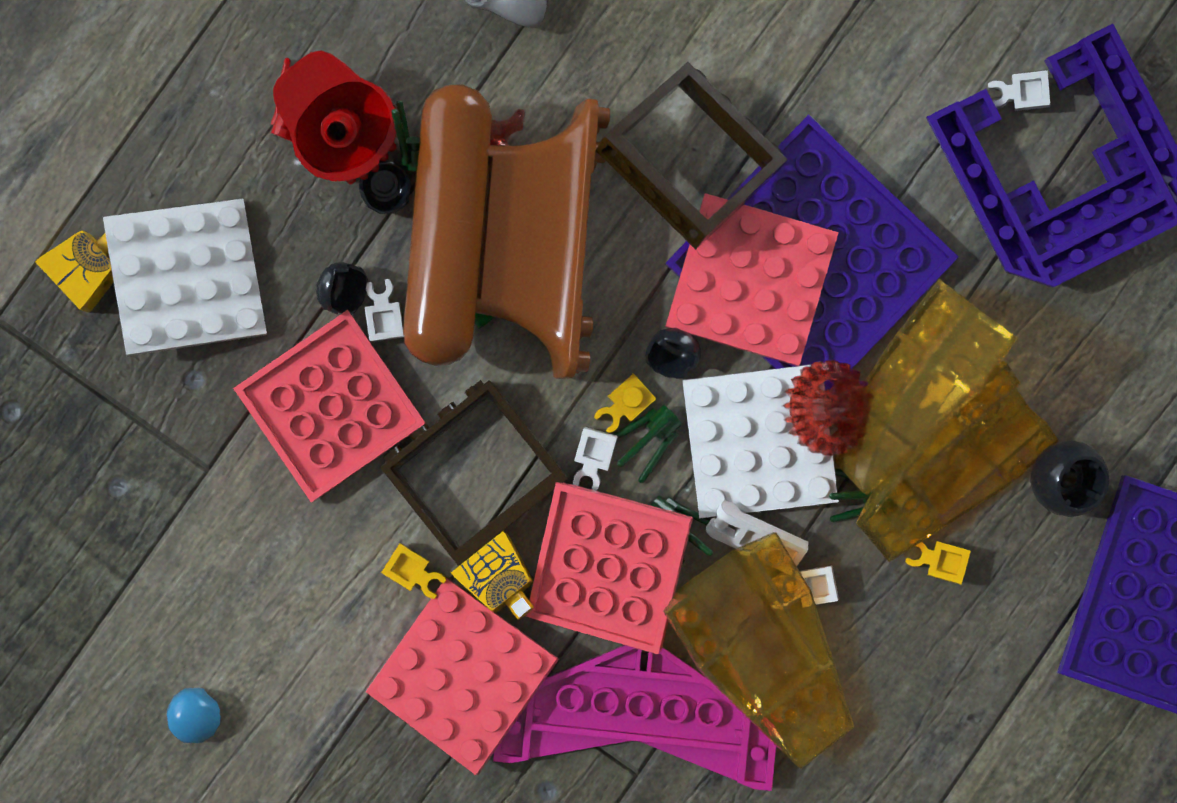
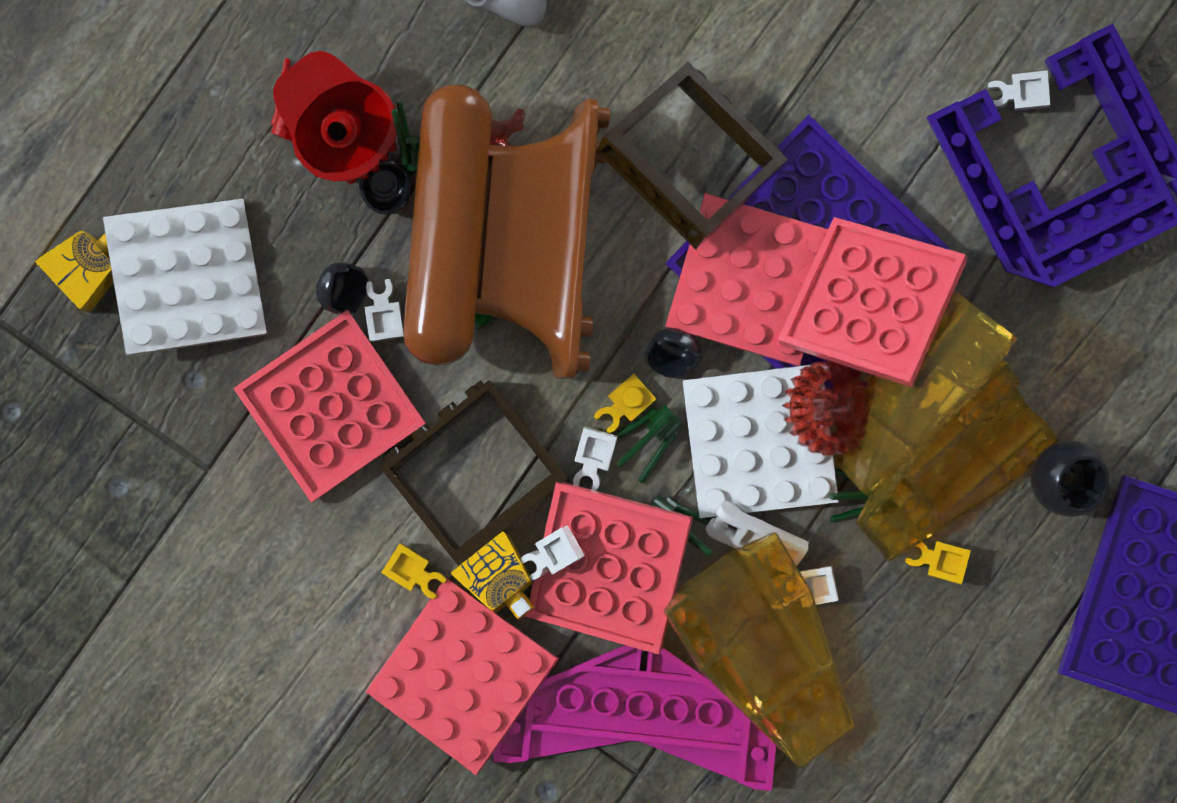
(193, 715): dark azure hair -> none
(554, 553): none -> white plate
(873, 301): none -> coral plate

